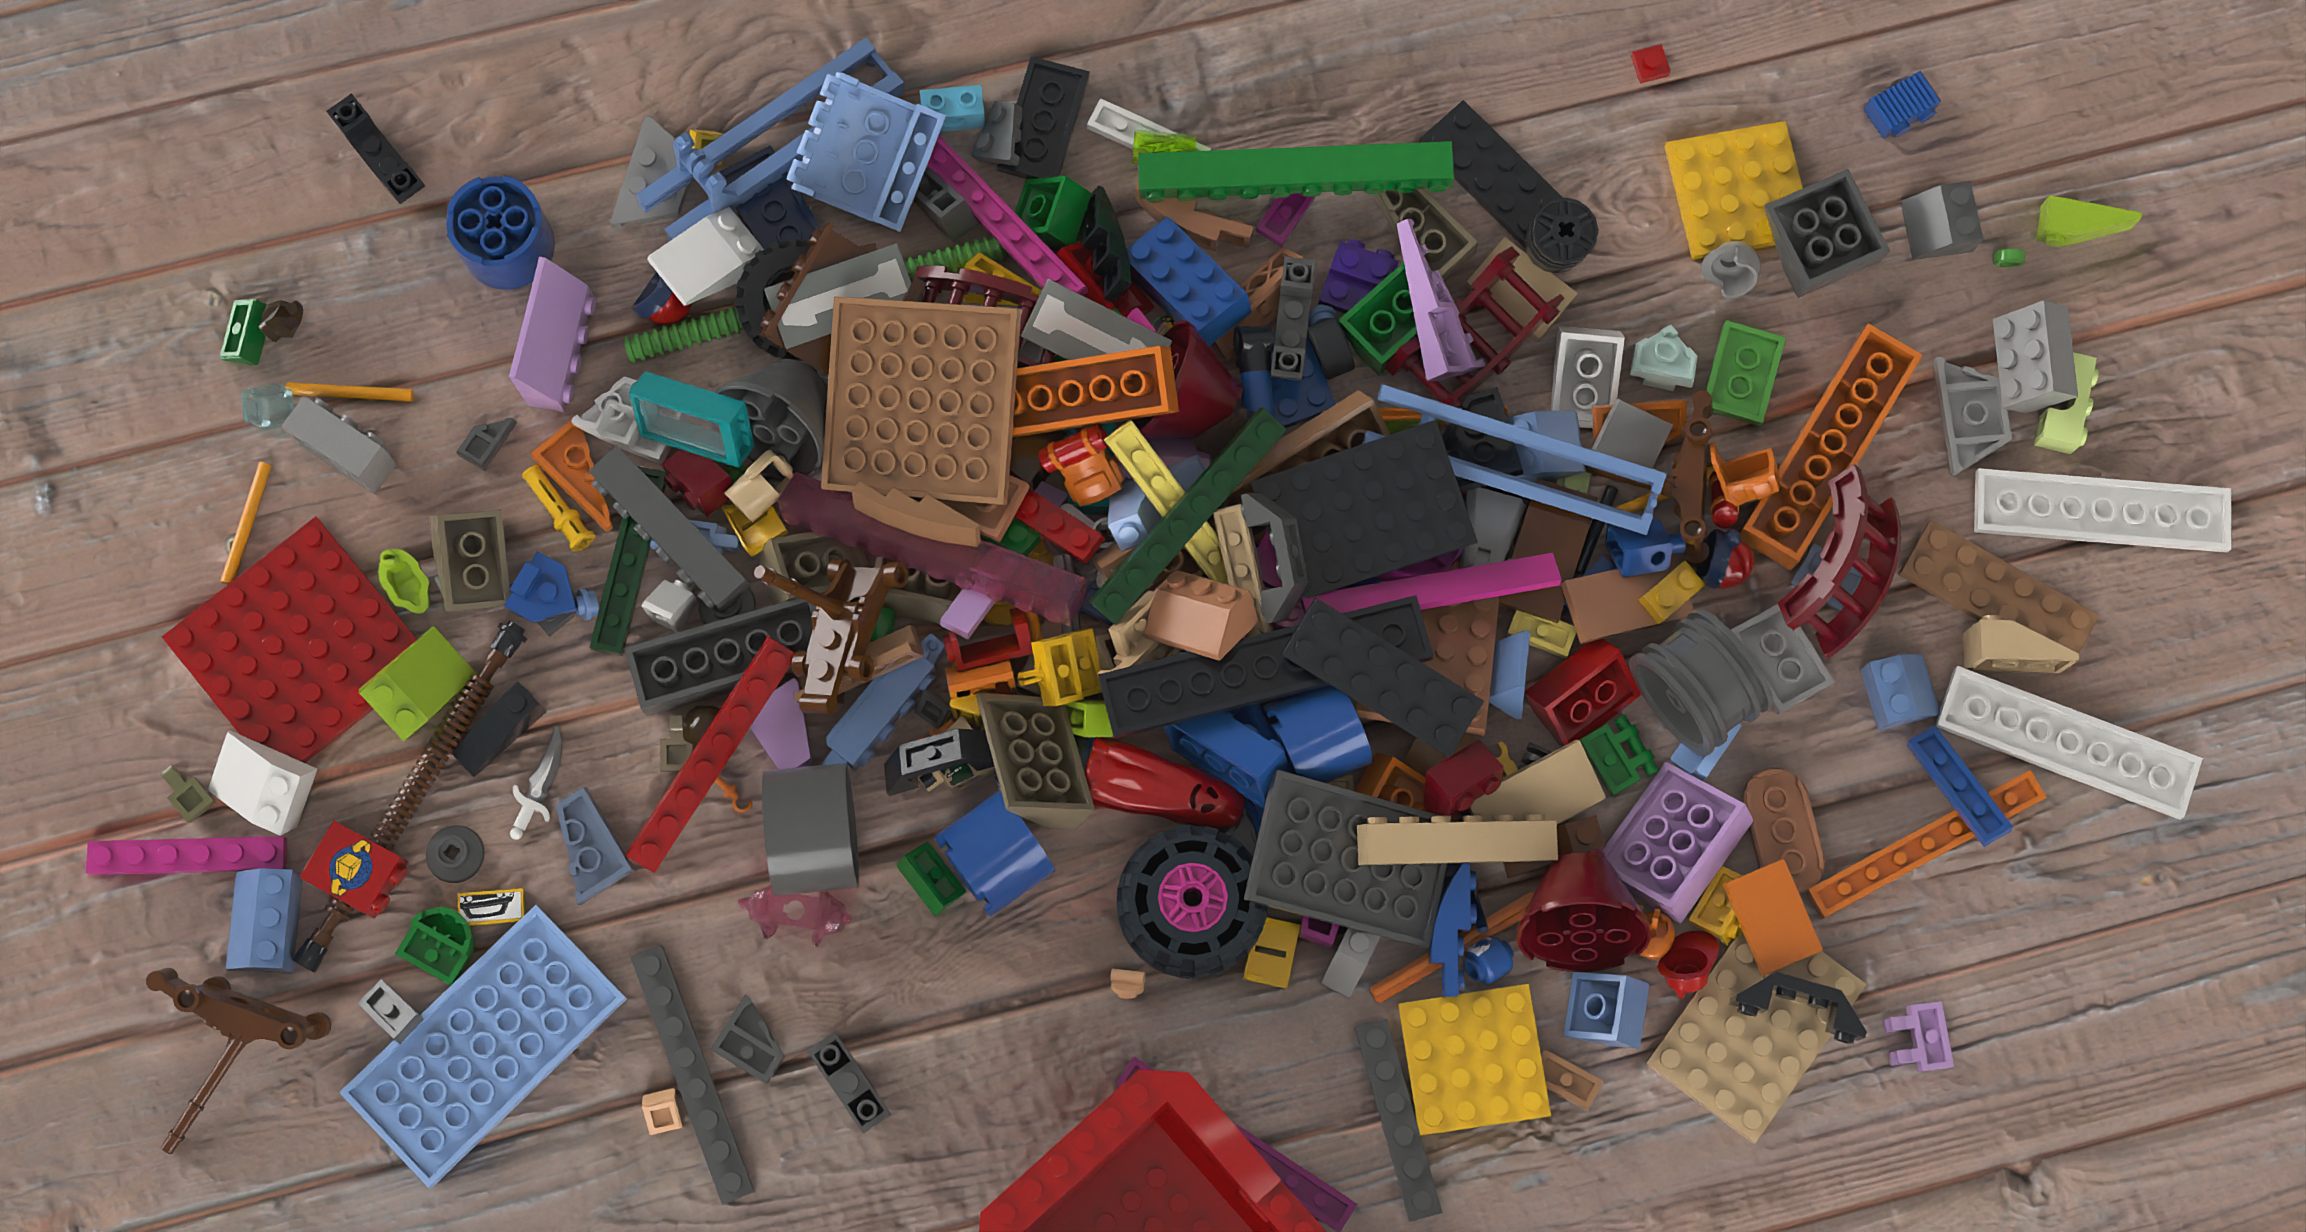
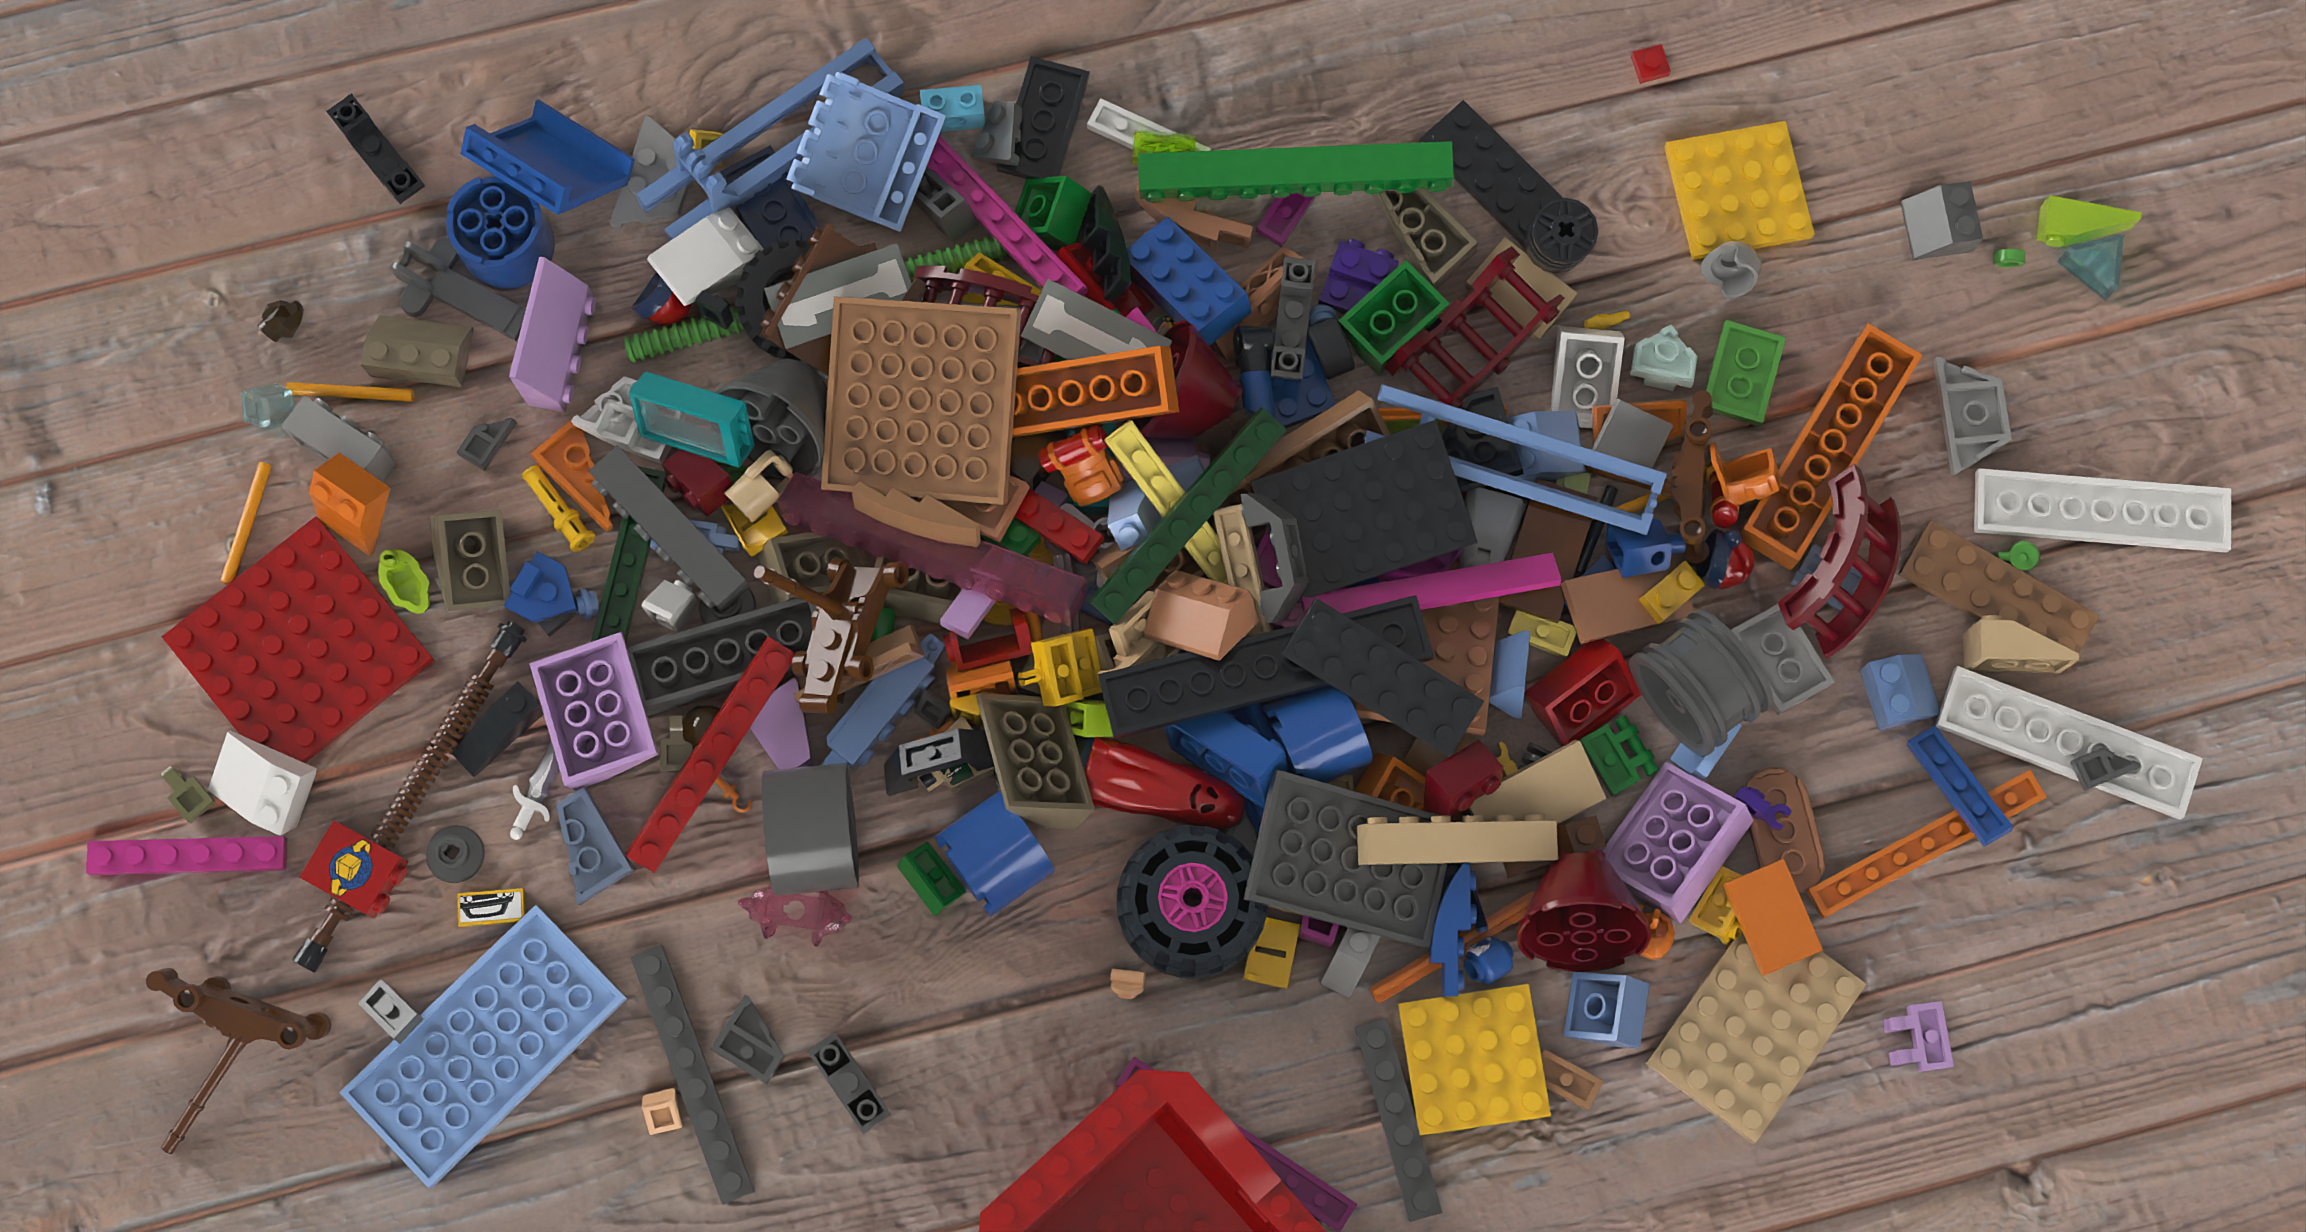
(243, 337): green slope -> none
(264, 920): medium blue slope -> none
(349, 501): none -> orange slope
(417, 351): none -> dark tan slope
(417, 683): lime slope -> none
(439, 943): green slope -> none
(453, 290): none -> dark grey piece
(550, 159): none -> blue panel
(594, 711): none -> lavender slope
(715, 309): none -> black plate
(1439, 330): lavender wedge -> none
(1605, 320): none -> yellow piece
(1689, 961): red piece -> none
(1761, 808): none -> dark purple plate
(1824, 233): dark grey slope -> none
(1841, 1020): black slope -> none
(1902, 105): blue brick -> none
(2022, 555): none -> bright green piece
(2035, 357): light grey brick -> none
(2065, 428): yellowish green arch -> none
(2096, 264): none -> clear light blue slope
(2101, 767): none -> dark grey tile

